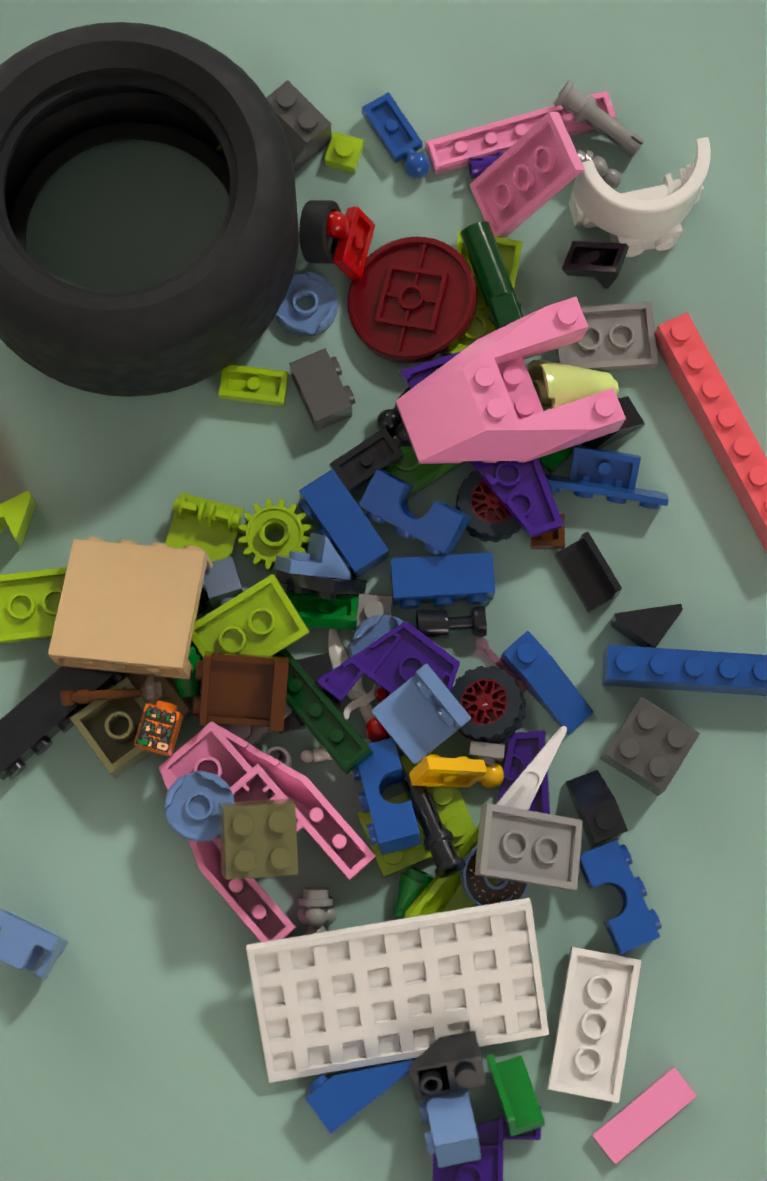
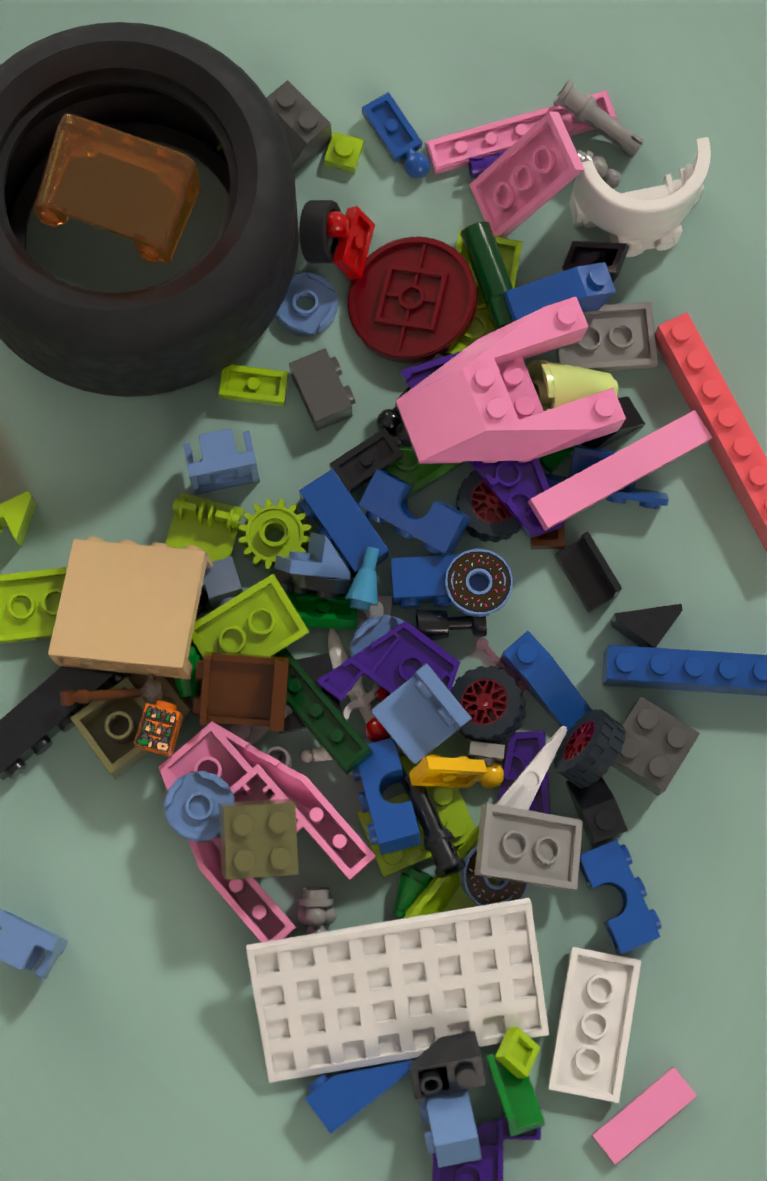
(118, 186): none -> clear orange windscreen
(221, 463): none -> medium blue panel
(364, 586): none -> dark azure cone
(483, 563): none -> tile
(517, 1052): none -> lime plate
(588, 283): none -> blue slope
(589, 748): none -> black wheel
(619, 470): none -> bright pink tile

